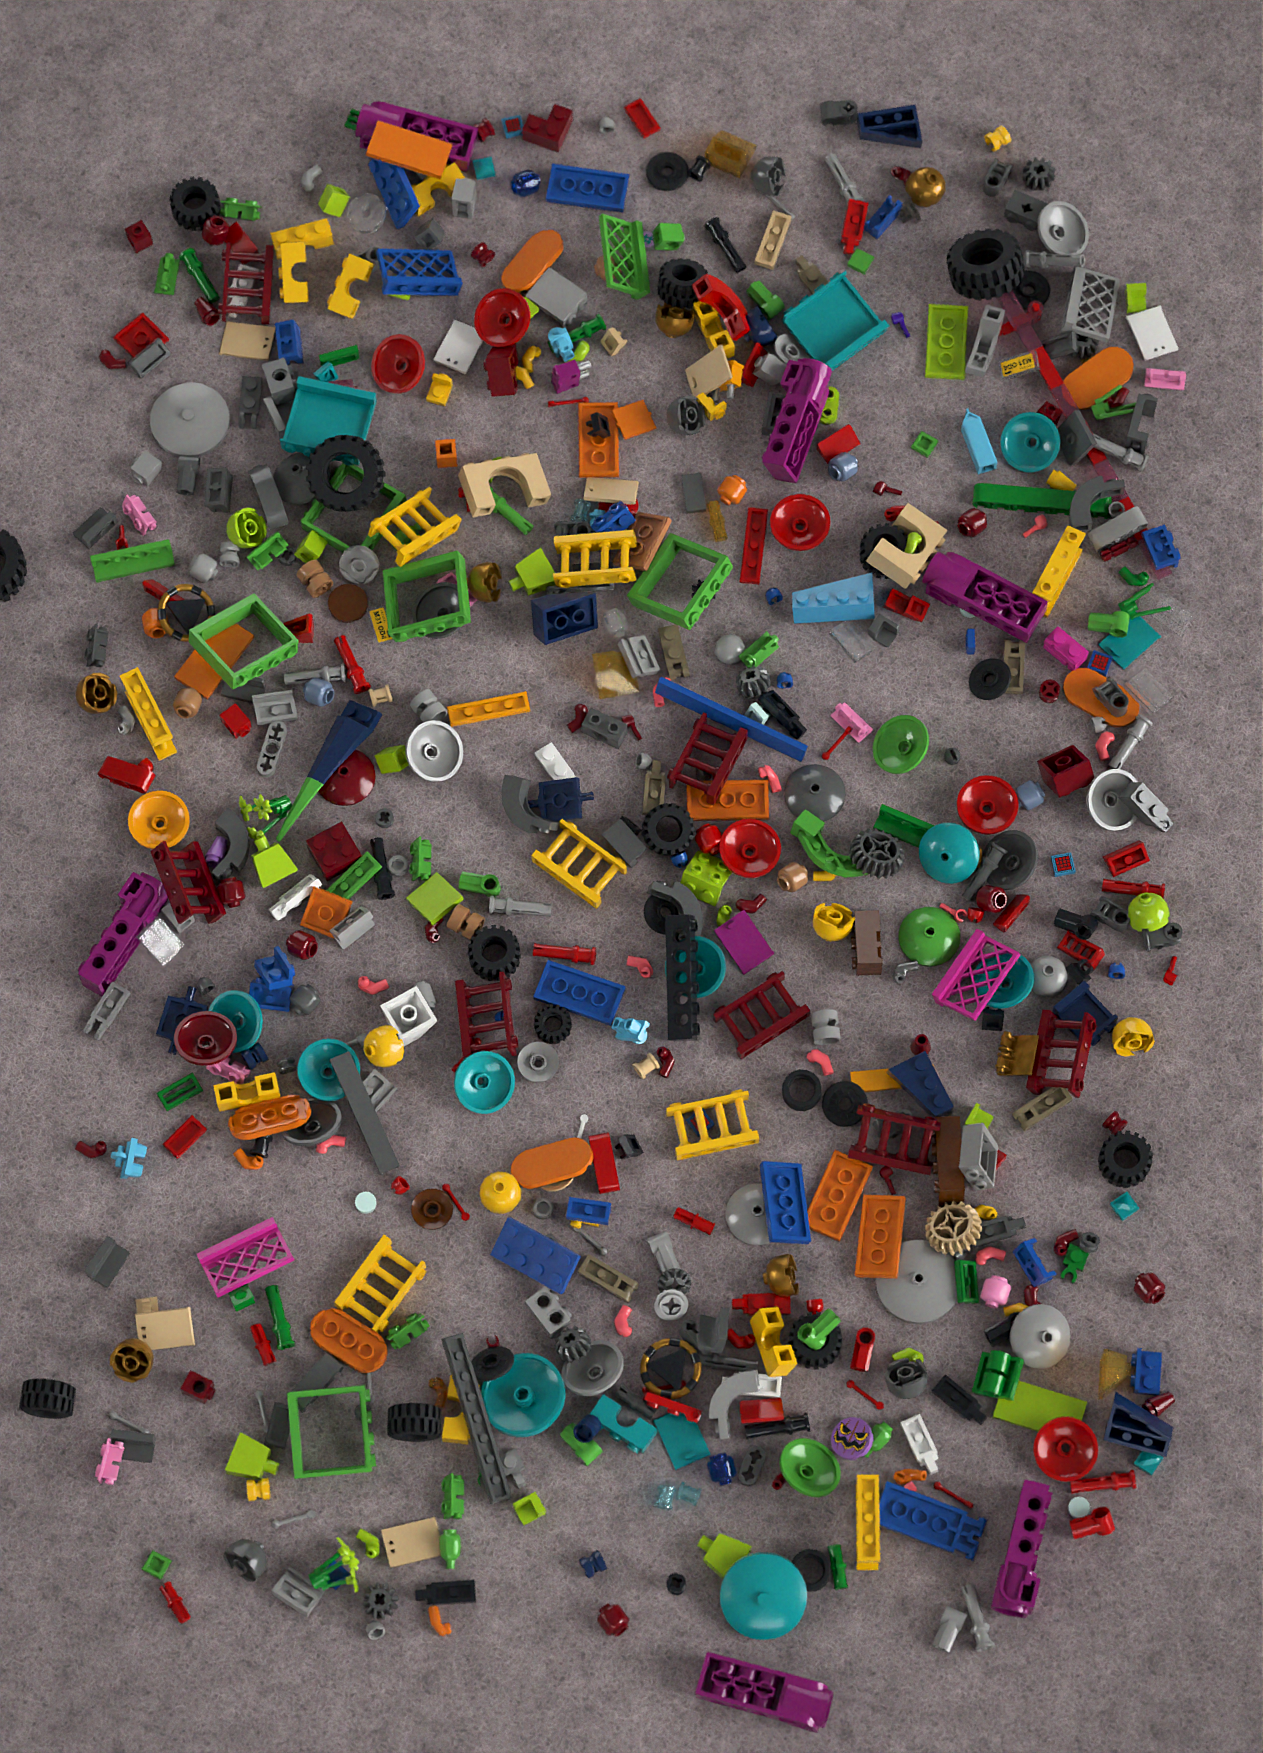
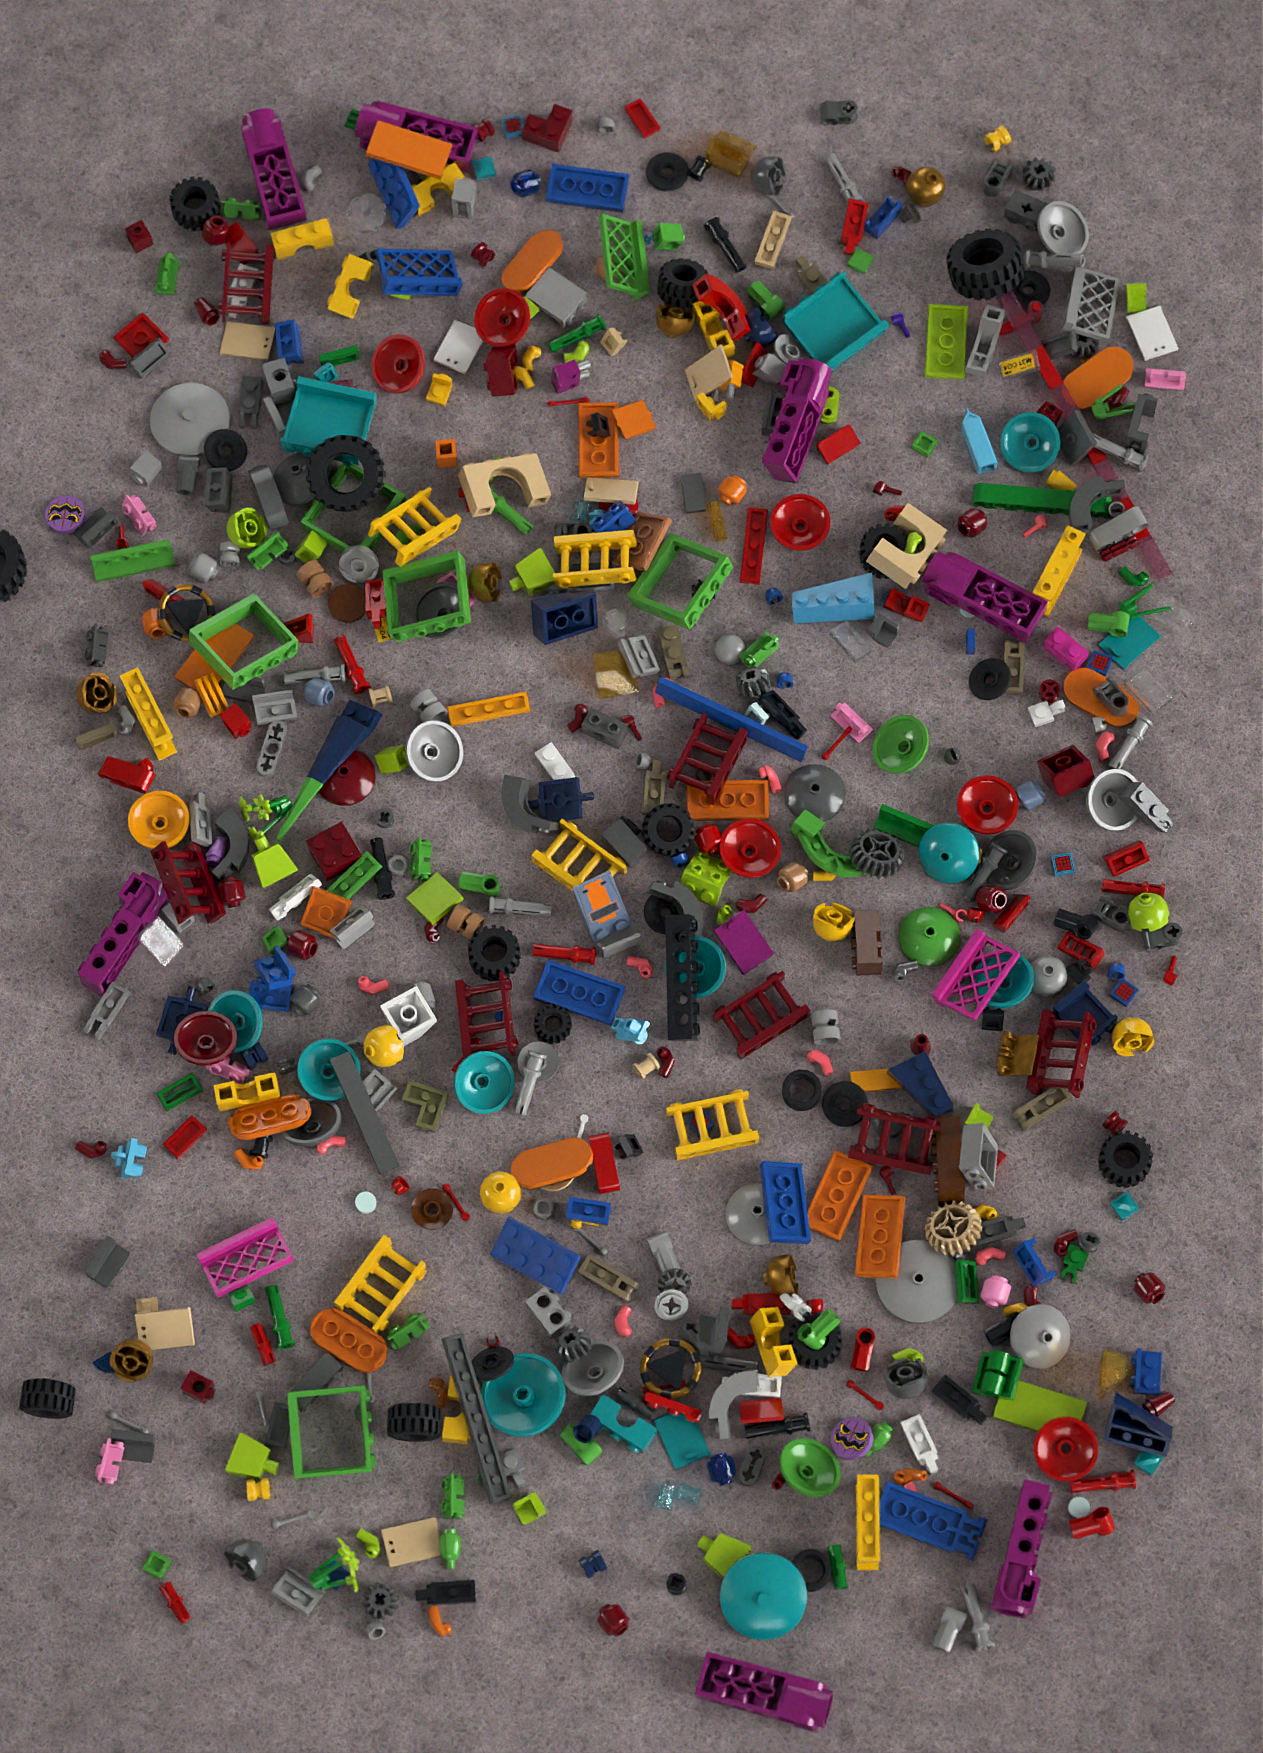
(65, 514): none -> medium lavender tile
(97, 736): none -> dark tan tile
(103, 1363): none -> clear blue tile
(195, 268): green pin -> none
(200, 820): none -> light grey hinge
(214, 693): none -> light orange tile
(231, 439): none -> black wheel
(272, 168): none -> magenta brick
(274, 938): none -> bright green tile
(292, 289): yellow arch -> none
(333, 200): lime panel -> none
(375, 601): none -> red hinge
(430, 235): dark grey panel -> none
(431, 1102): none -> olive plate
(531, 1073): none -> light grey pin
(561, 343): medium azure hips -> none
(601, 906): none -> sand blue slope
(620, 941): none -> light grey panel
(685, 415): dark grey cylinder -> none
(694, 1220): red axle -> none
(796, 1304): none -> white plate
(843, 466): sand blue head -> none
(891, 126): dark blue wedge -> none
(1043, 713): none -> white plate
(1124, 992): none -> tile
(1161, 547): blue bracket -> none

